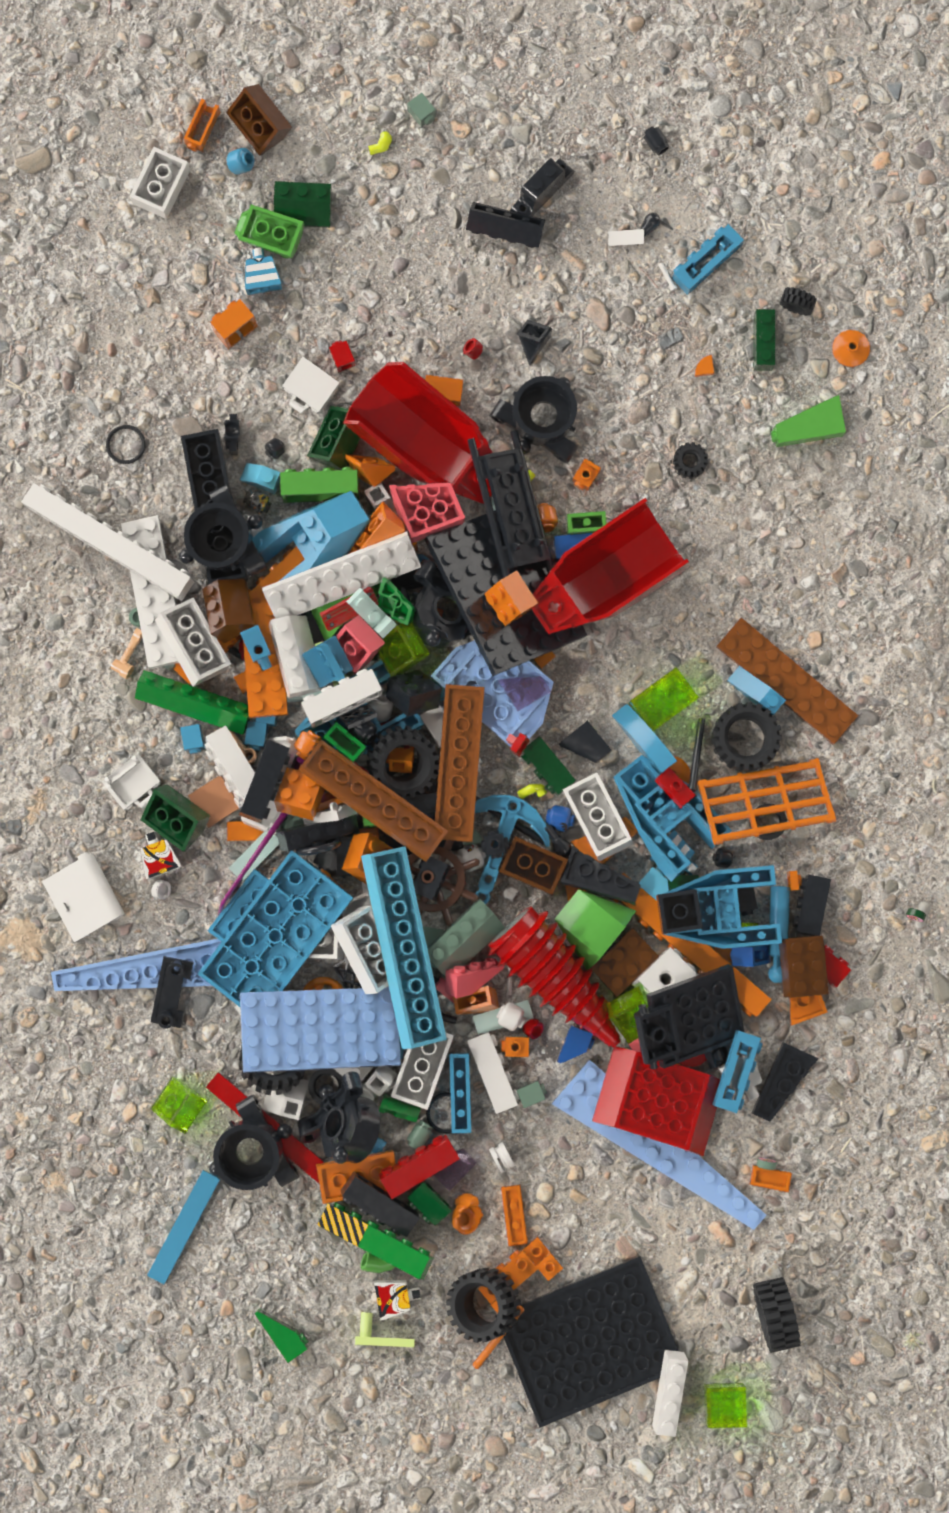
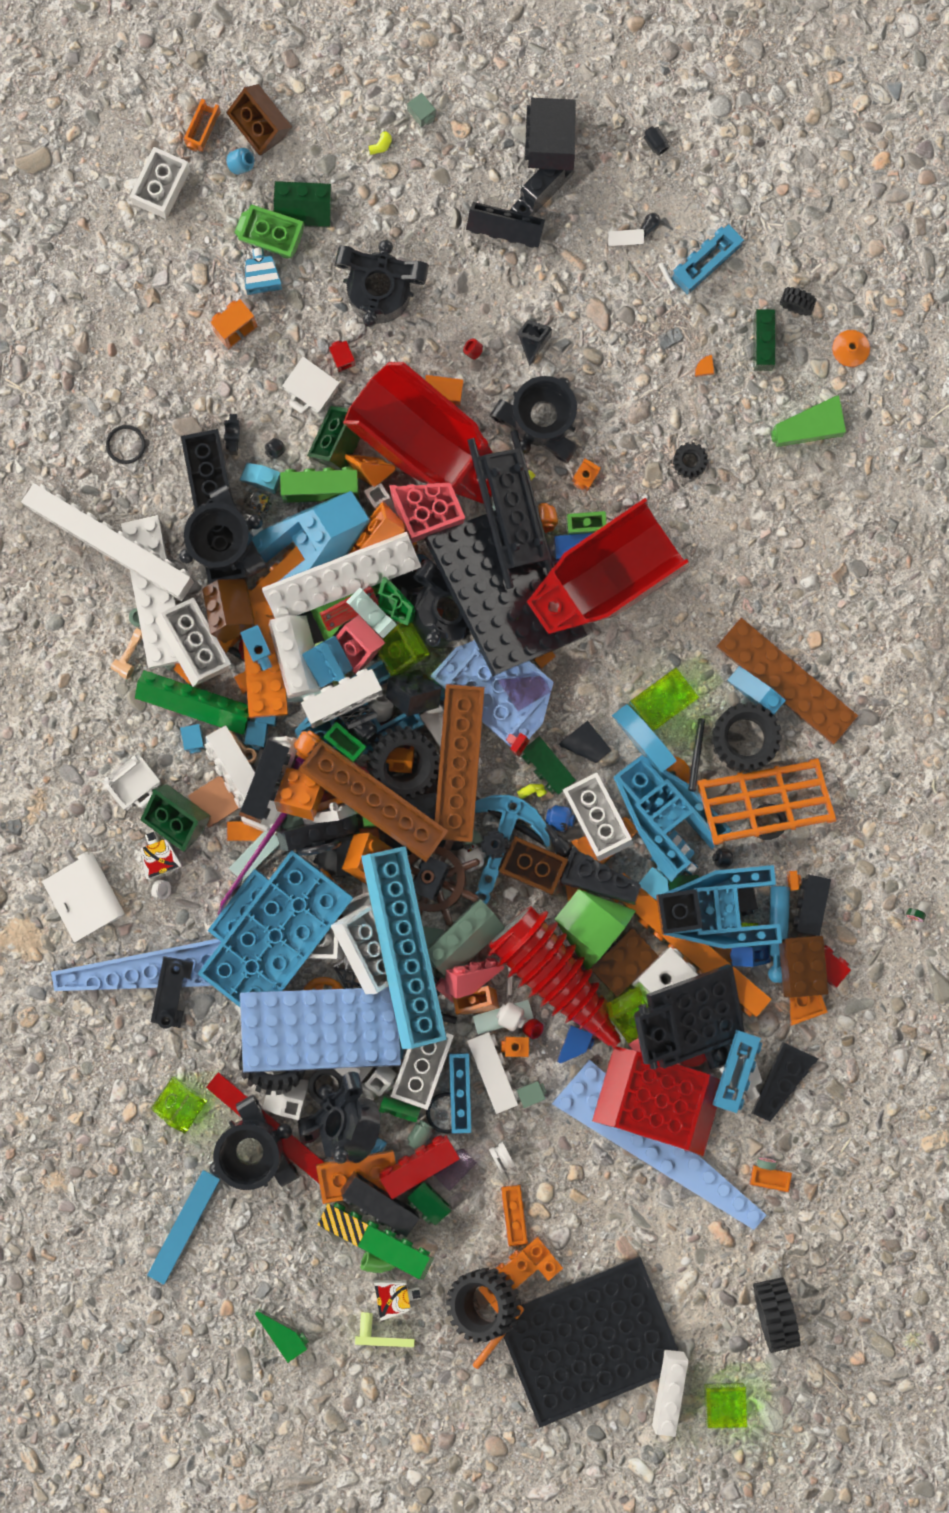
(401, 273): none -> black piece
(467, 1214): orange hair -> none
(510, 598): orange brick -> none
(550, 133): none -> black brick
(674, 787): red plate -> none

